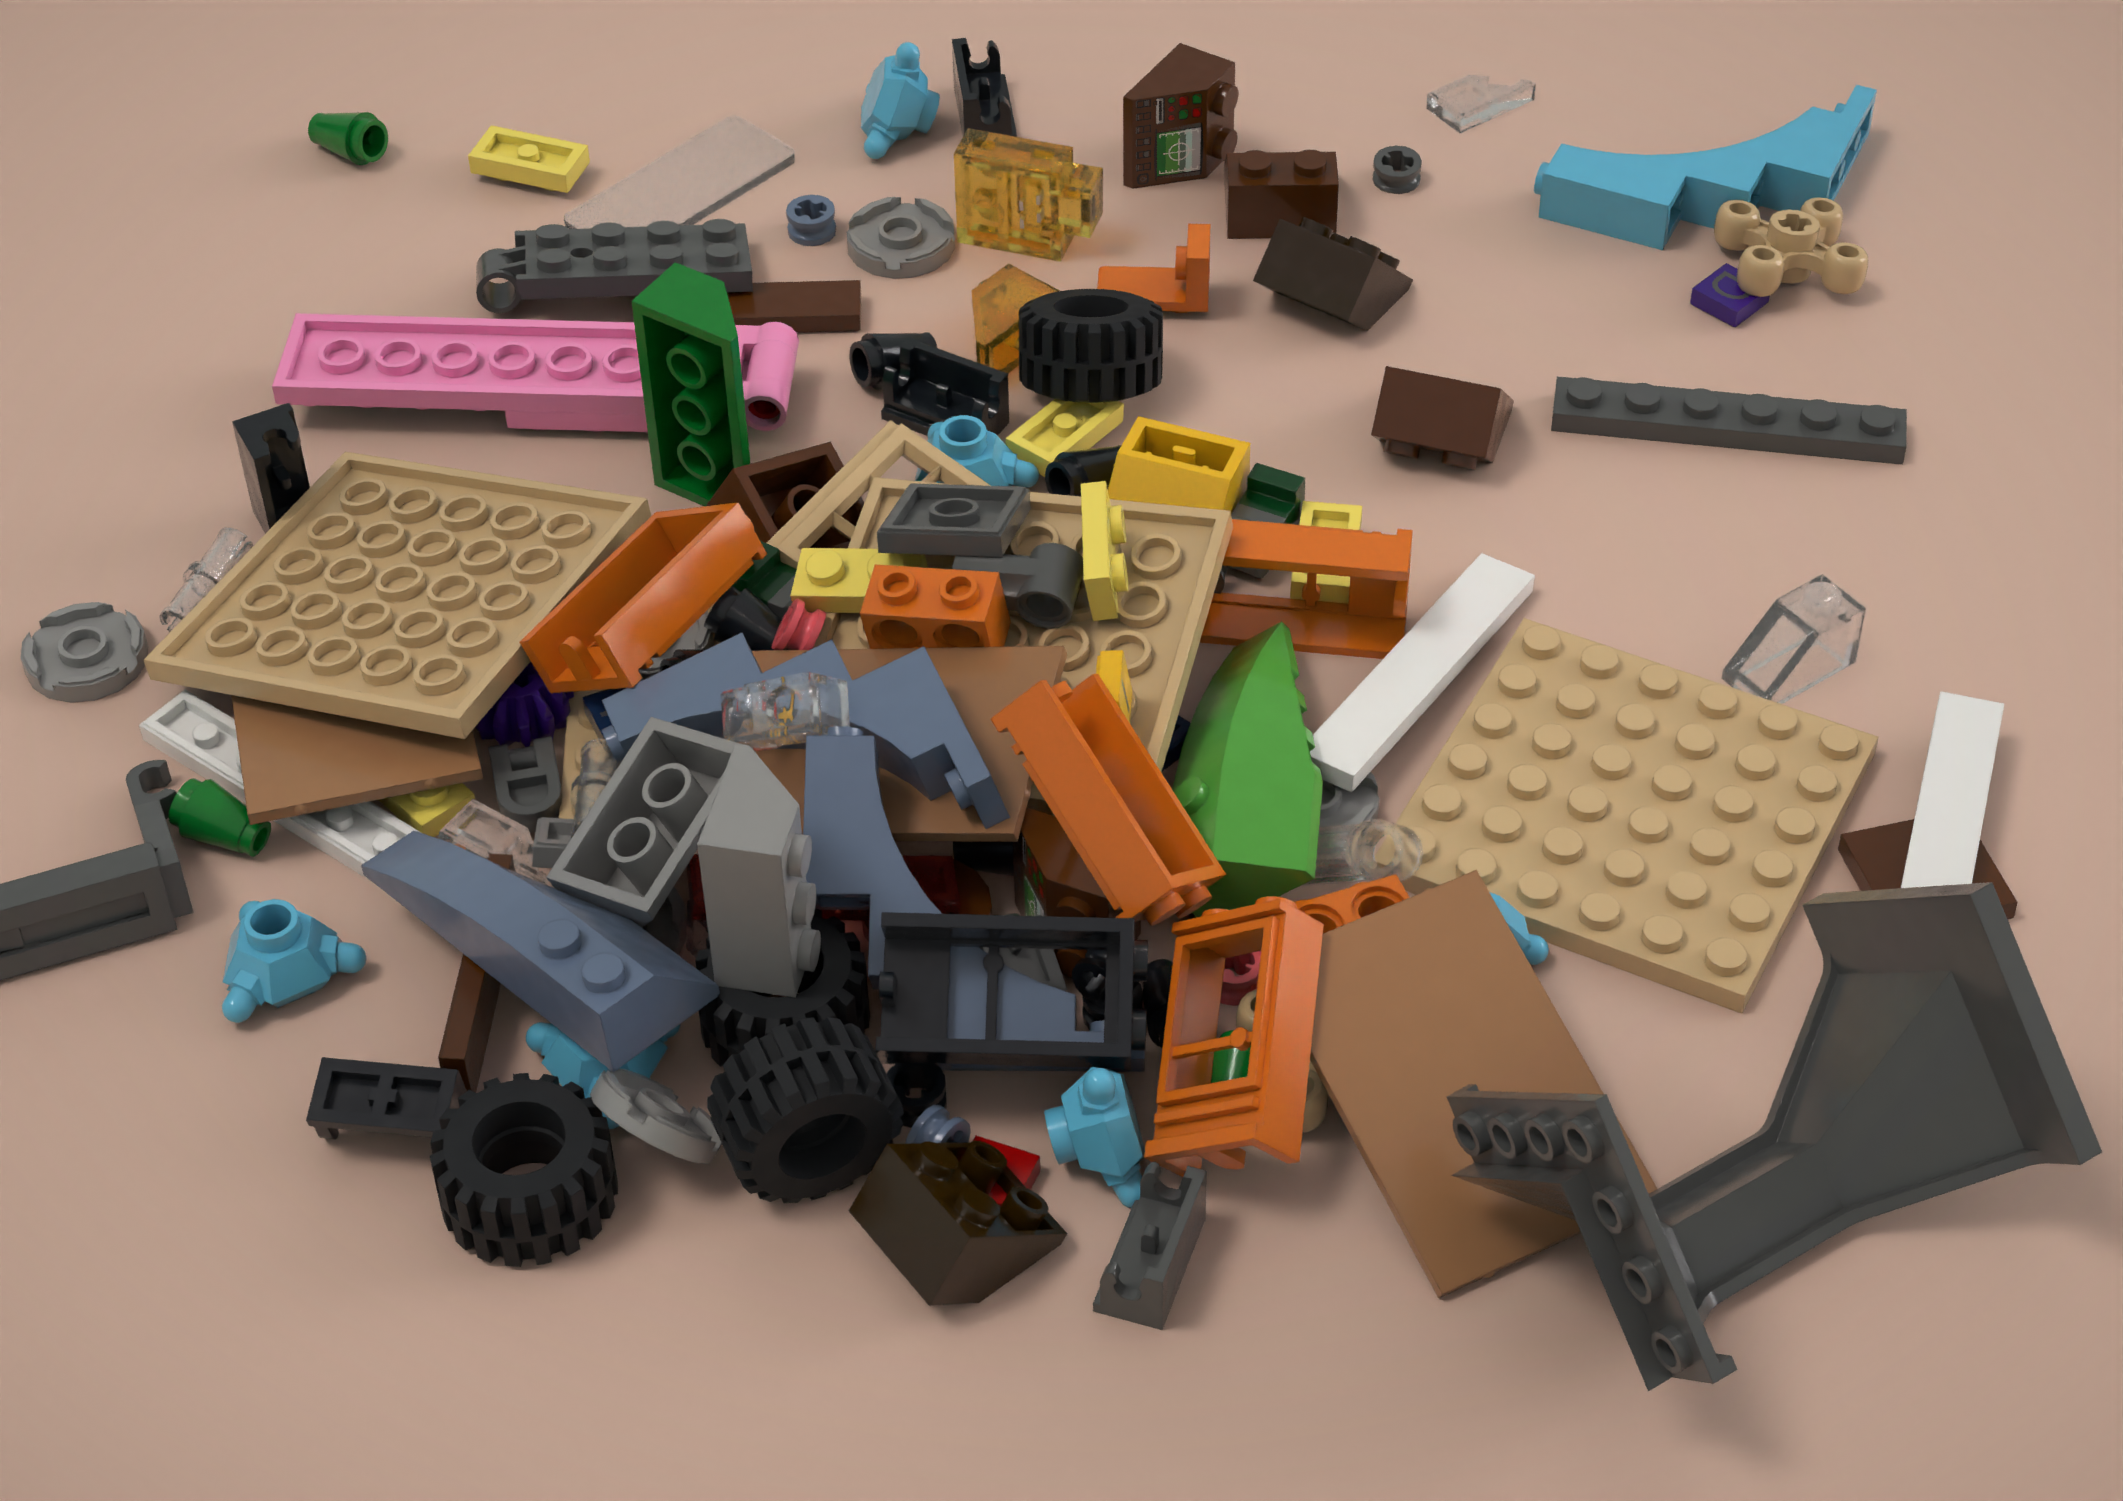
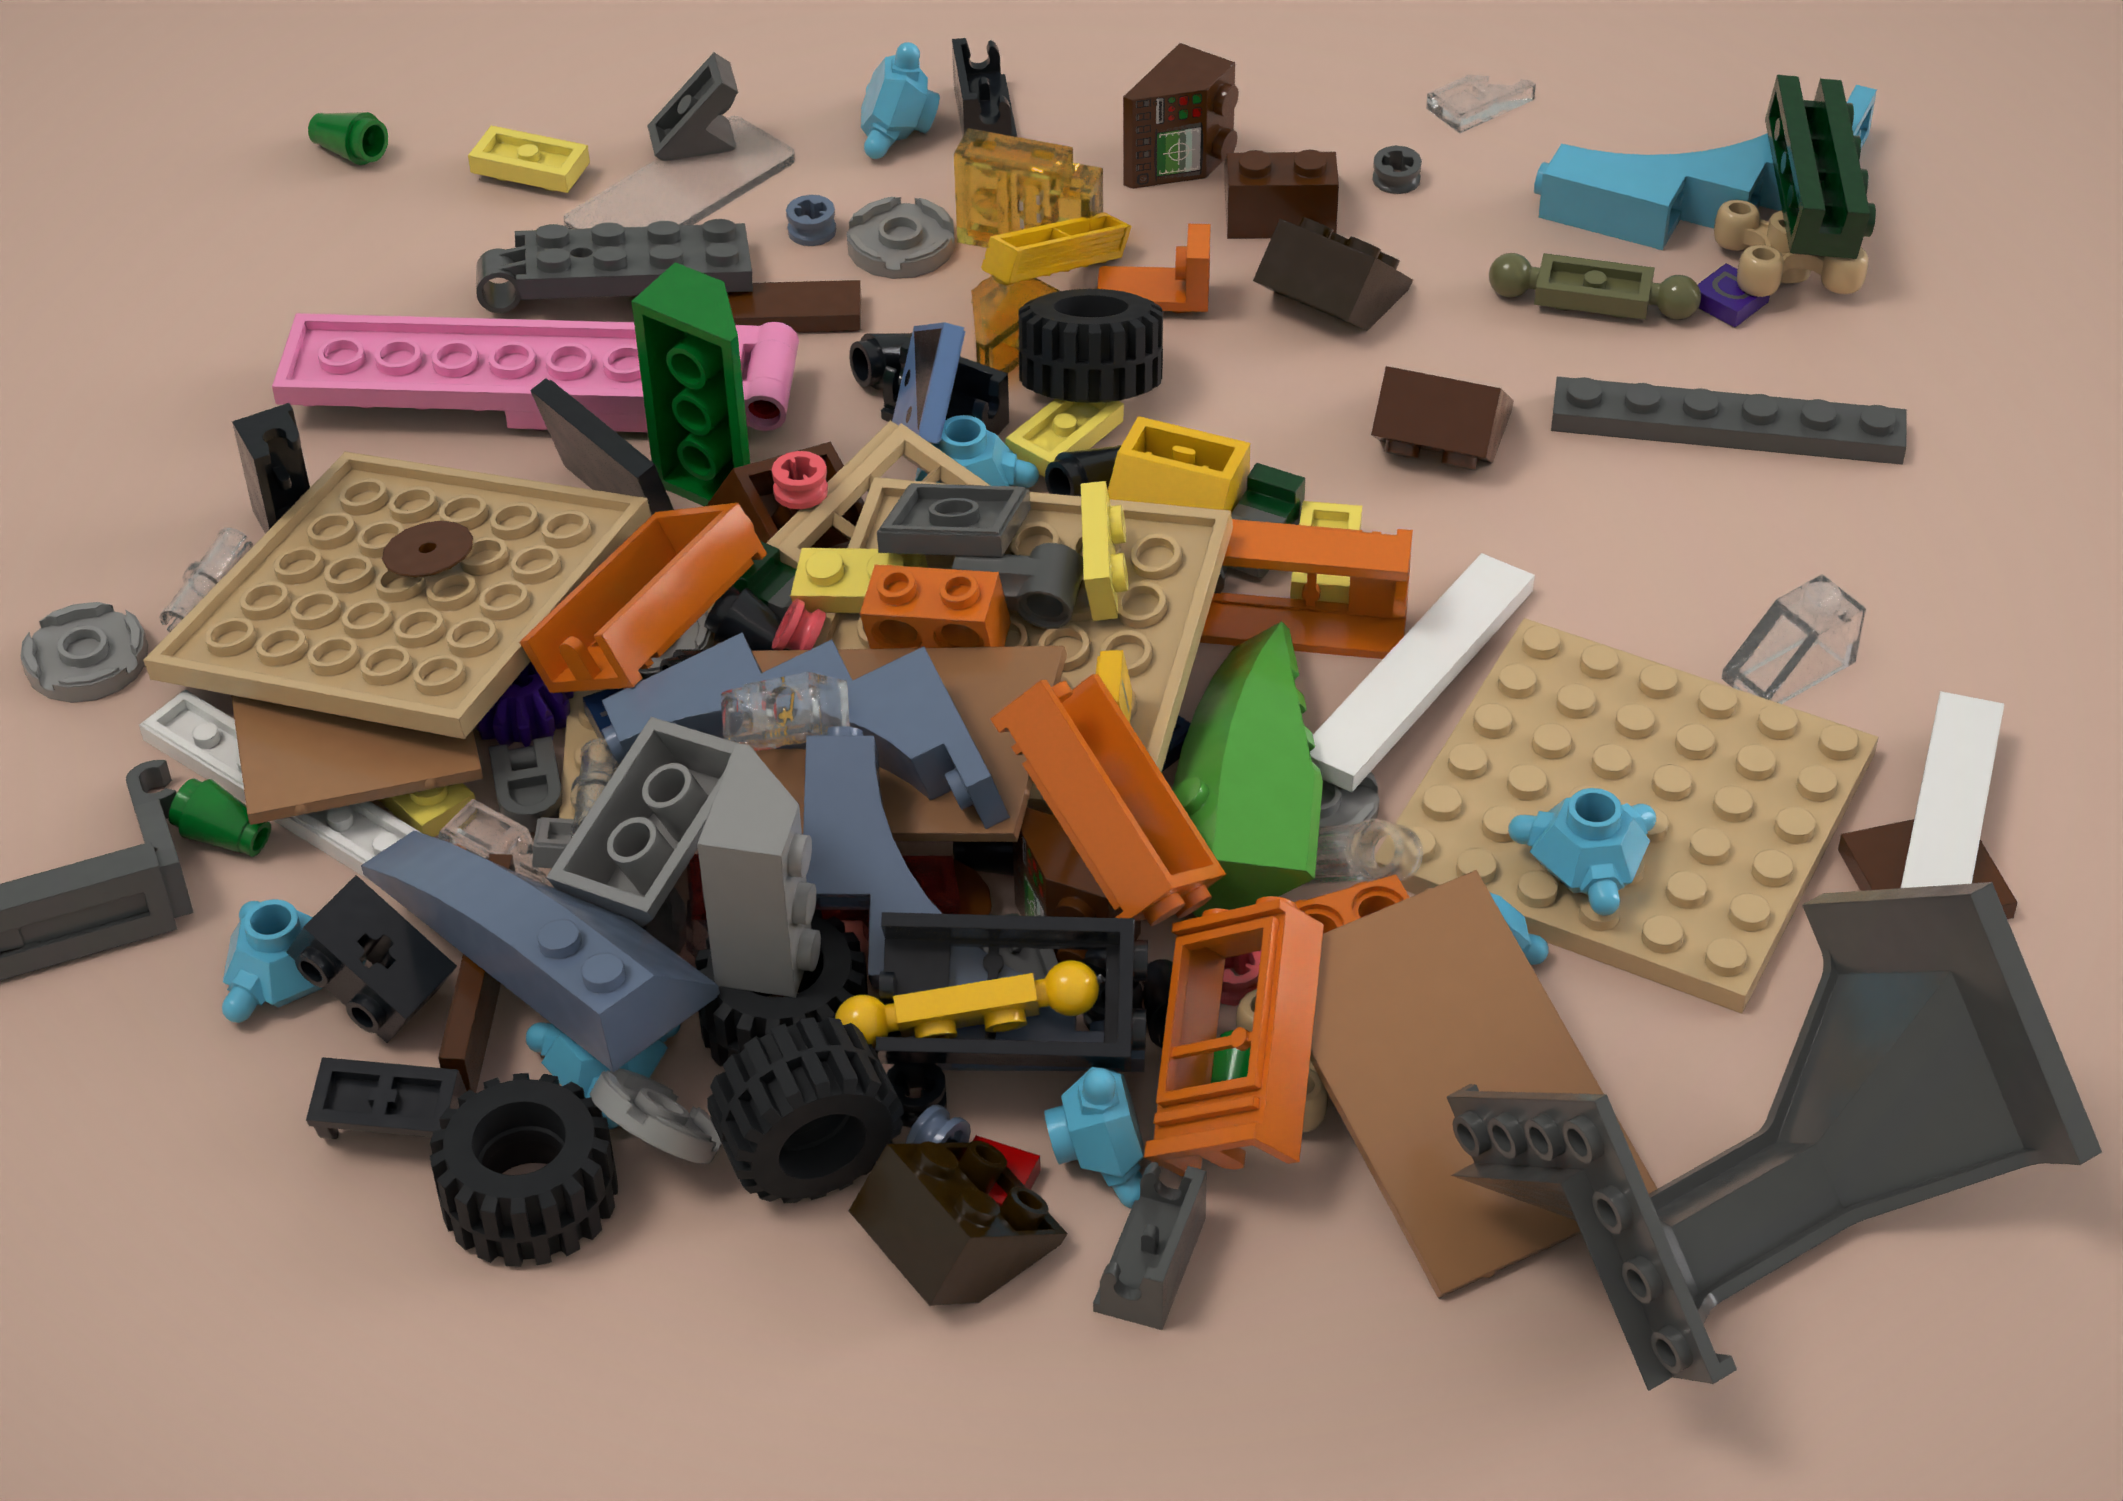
(363, 927): none -> black brick
(427, 549): none -> reddish brown piece
(597, 451): none -> black tile
(694, 117): none -> dark grey slope
(799, 480): none -> coral bush
(929, 379): none -> medium blue tile
(997, 1003): none -> yellow plate
(1055, 248): none -> yellow piece
(1589, 843): none -> medium azure rock
(1594, 286): none -> olive plate
(1818, 169): none -> dark green brick

